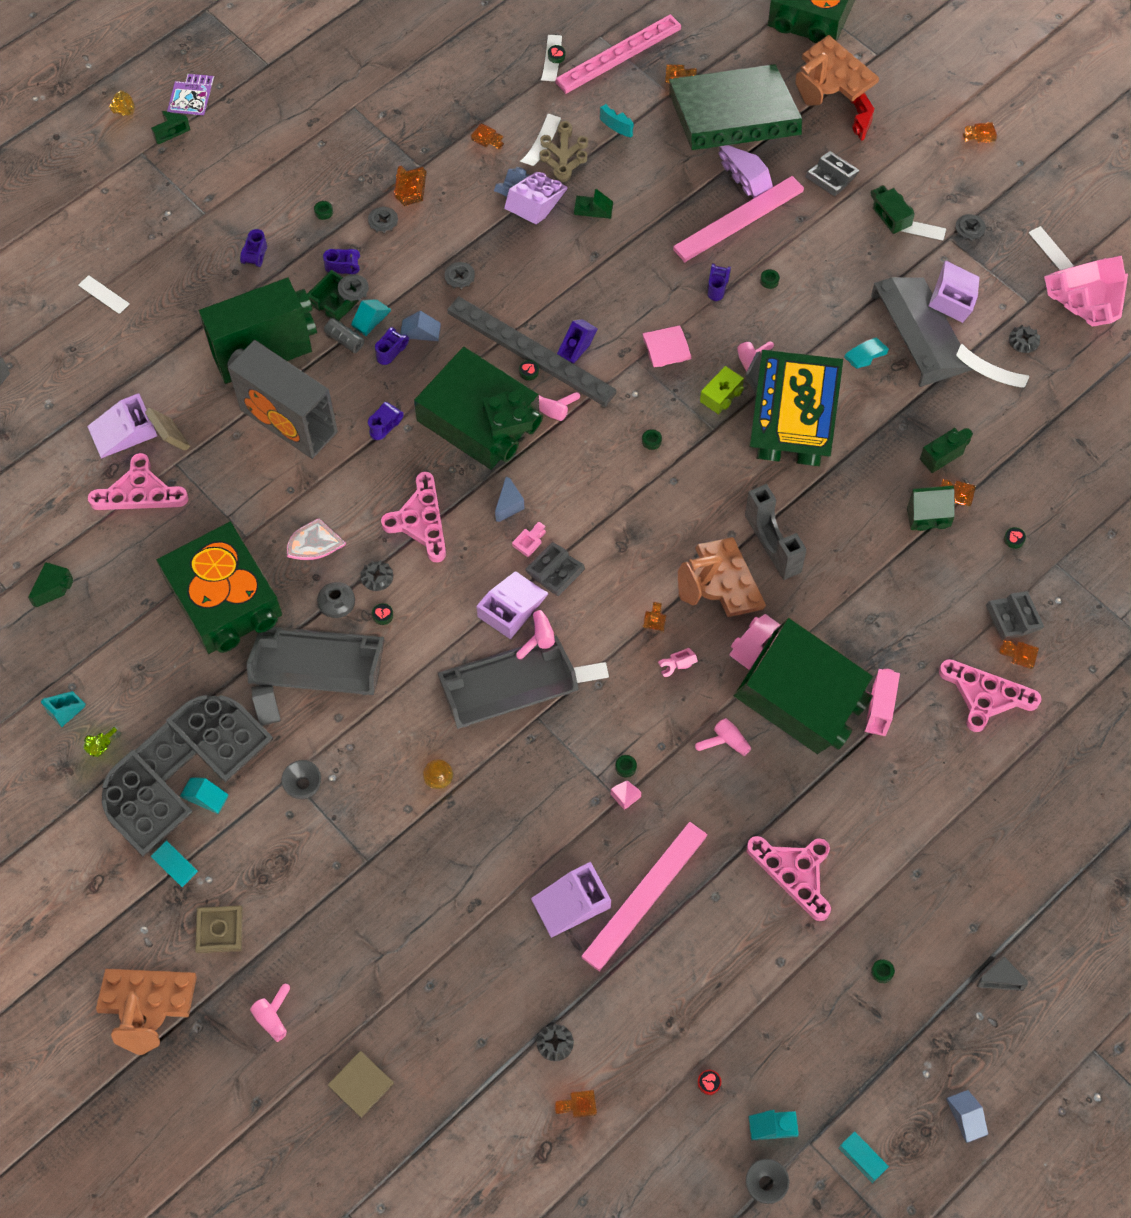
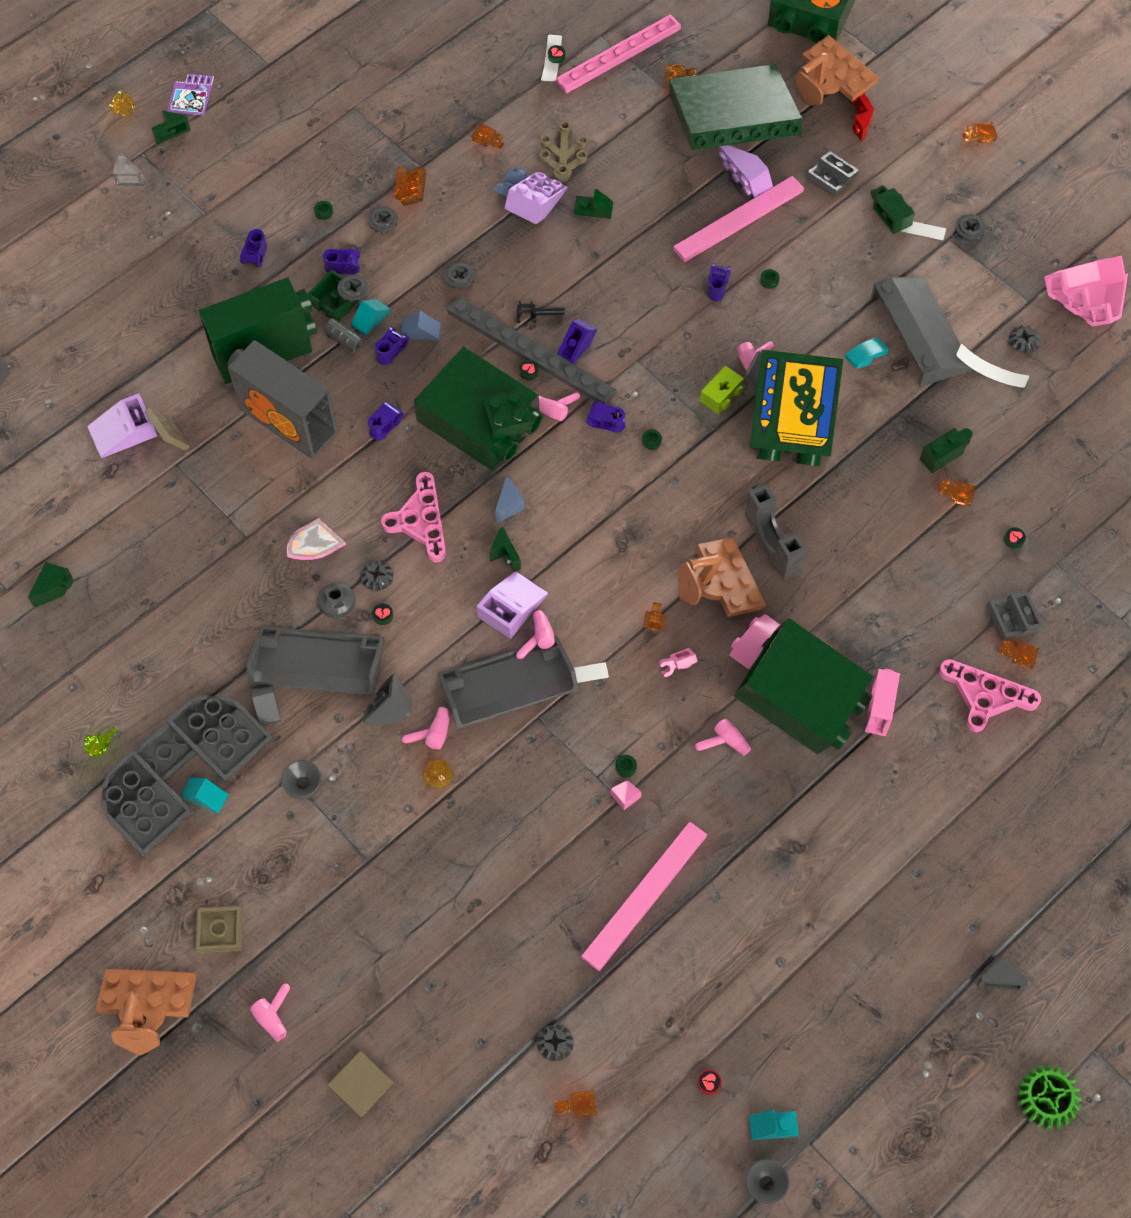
(63, 707): teal slope -> none
(104, 294): white sticker -> none
(126, 173): none -> clear slope
(128, 489): bright pink beam -> none
(174, 863): teal slope -> none
(220, 588): dark green brick -> none
(389, 705): none -> dark grey slope
(436, 734): none -> bright pink piece
(504, 548): none -> dark green slope
(528, 541): bright pink plate -> none
(538, 311): none -> black piece
(549, 128): white sticker -> none
(555, 569): dark grey slope -> none
(572, 900): lavender slope -> none
(605, 416): none -> dark purple piece
(618, 123): teal slope -> none
(666, 346): bright pink slope -> none
(788, 863): bright pink beam -> none
(863, 1157): teal slope -> none
(882, 971): dark green tile -> none
(931, 508): slope -> none
(955, 292): lavender slope -> none
(968, 1115): sand blue slope -> none
(1045, 1077): none -> bright green gear
(1051, 248): white sticker -> none

